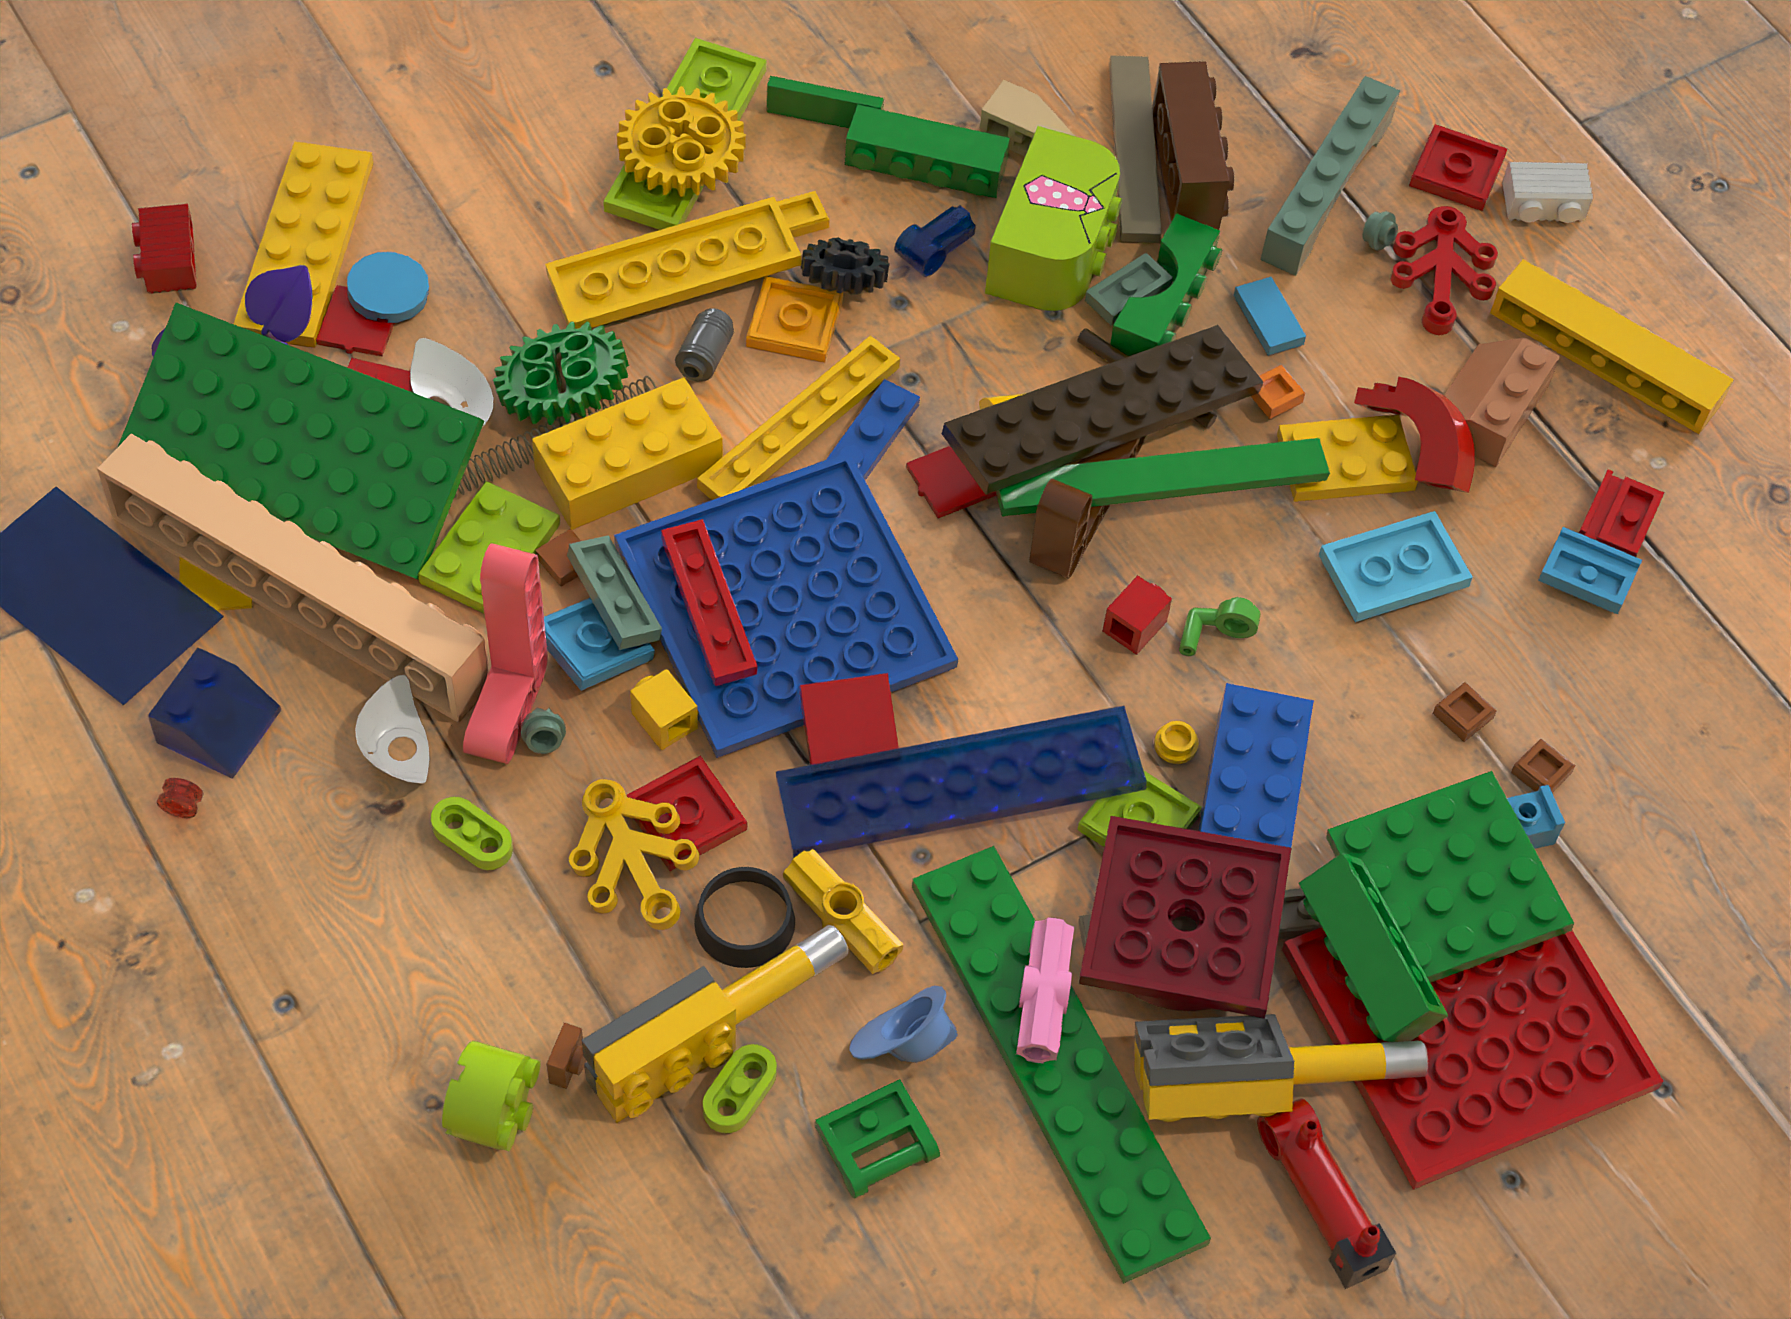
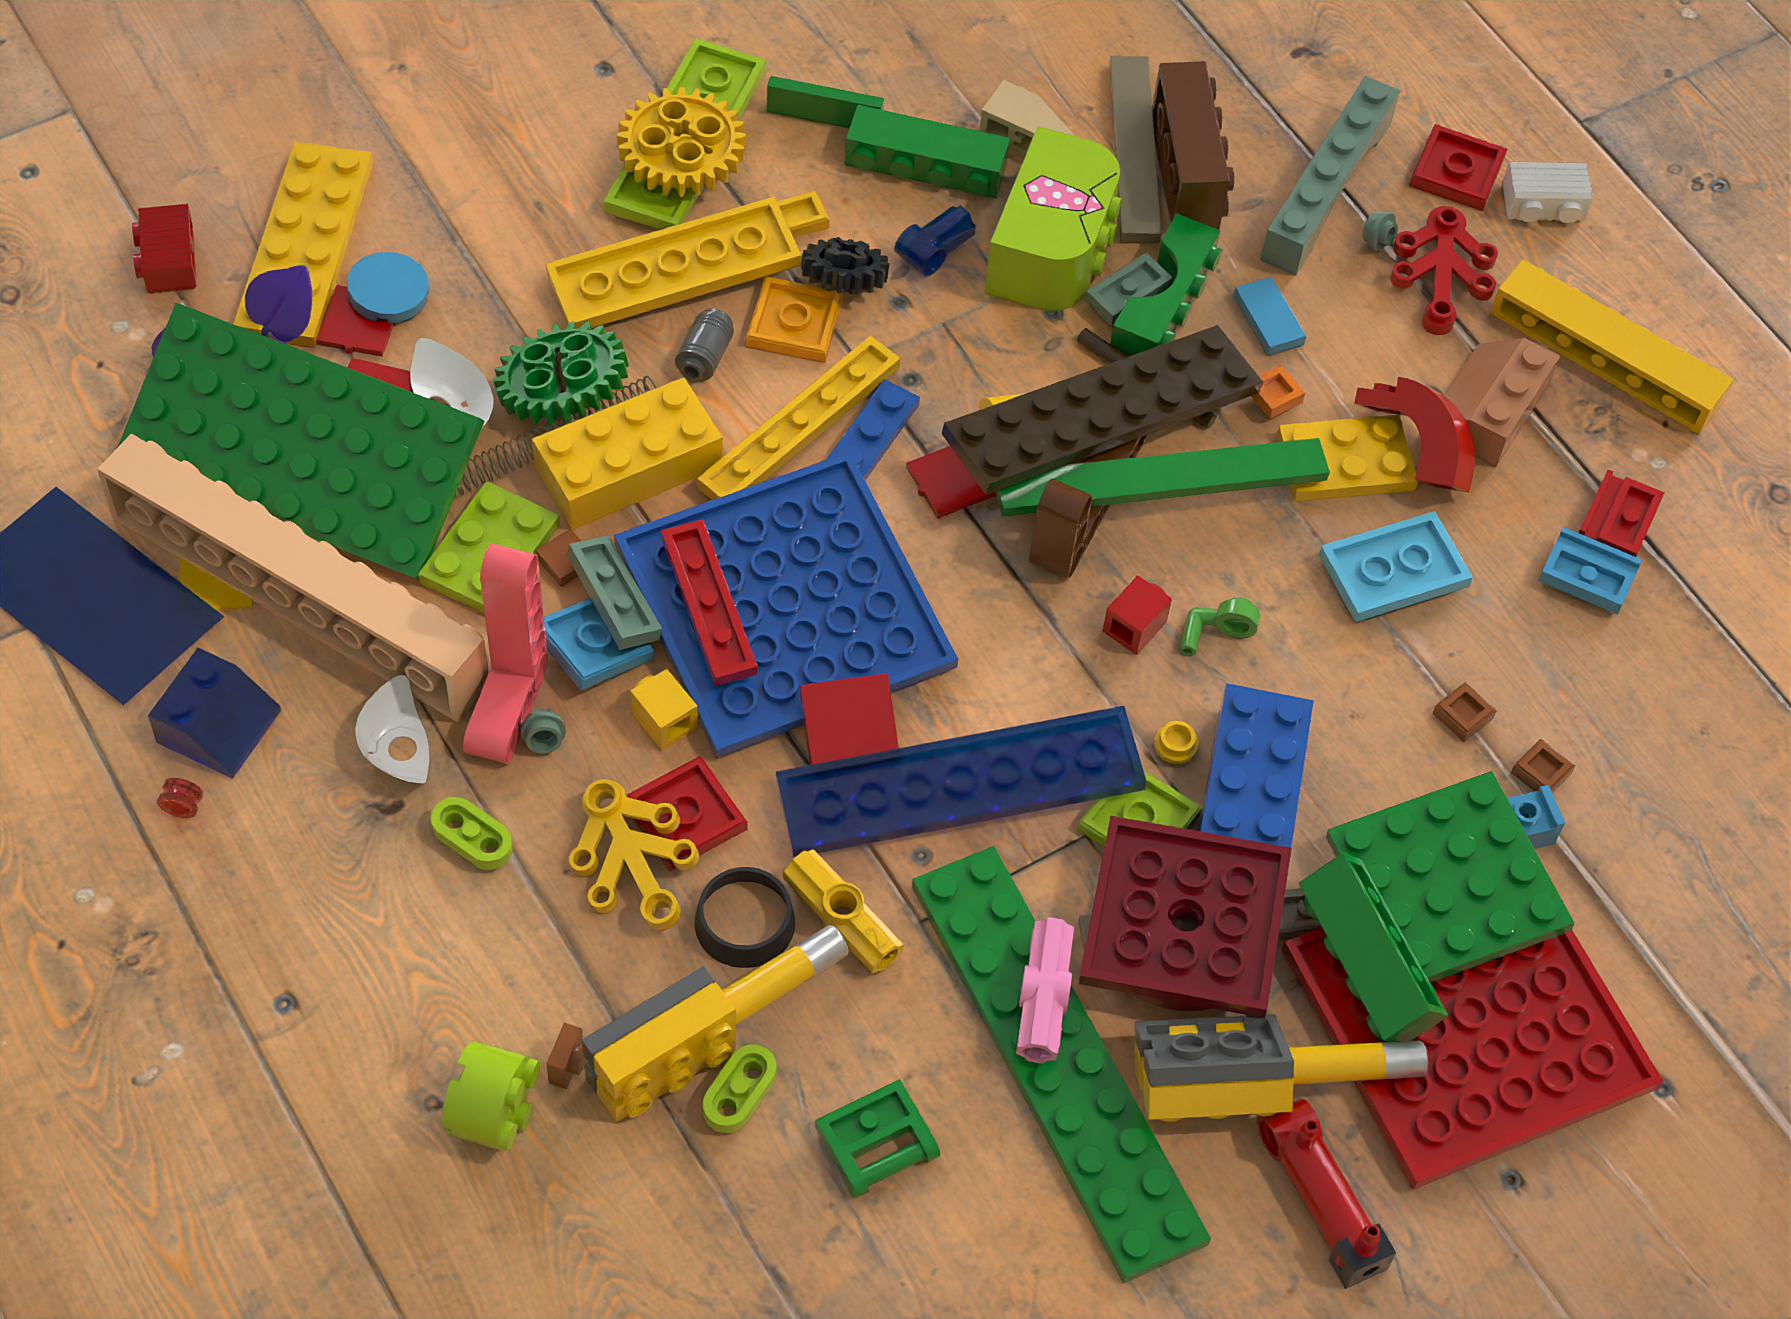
(909, 1030): medium blue piece -> none

